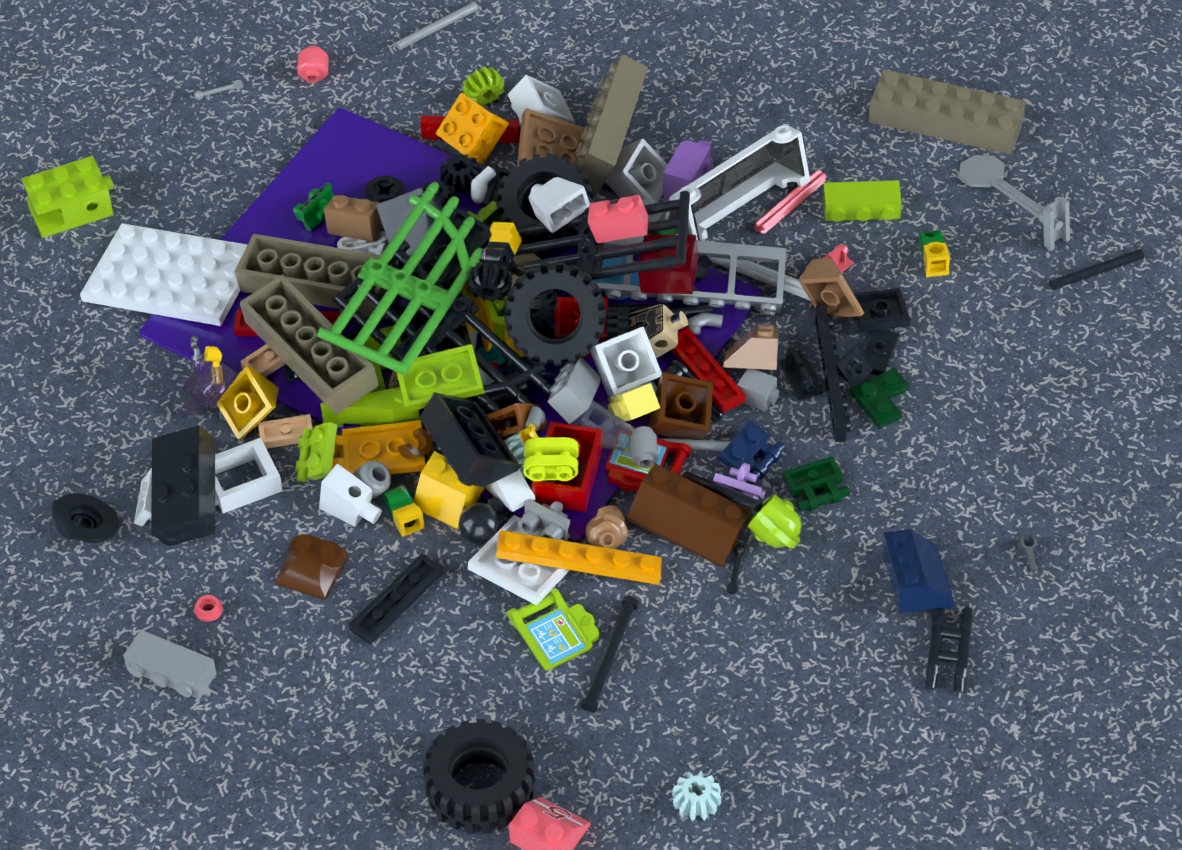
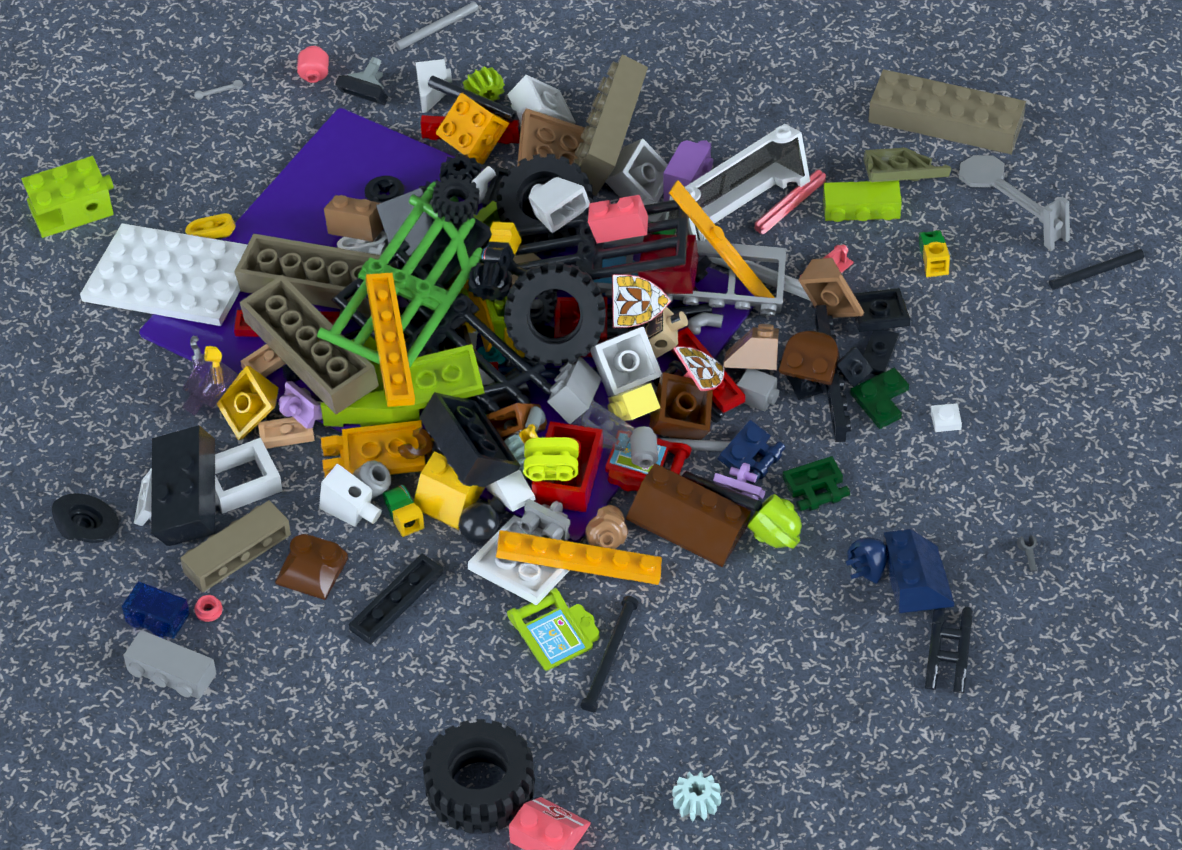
(155, 610): none -> clear blue brick
(212, 227): none -> yellow plate
(235, 546): none -> dark tan brick
(300, 405): none -> lavender hips
(313, 210): green hips -> none
(316, 452): lime plate -> none
(365, 83): none -> black piece
(390, 340): none -> light orange plate
(425, 70): none -> white slope
(452, 209): none -> black tyre
(454, 91): none -> black piece
(635, 300): none -> shield
(701, 368): none -> shield
(716, 238): none -> light orange piece
(732, 587): black hinge -> none
(810, 357): none -> reddish brown slope
(868, 558): none -> dark blue piece
(901, 164): none -> olive wing
(946, 417): none -> white plate

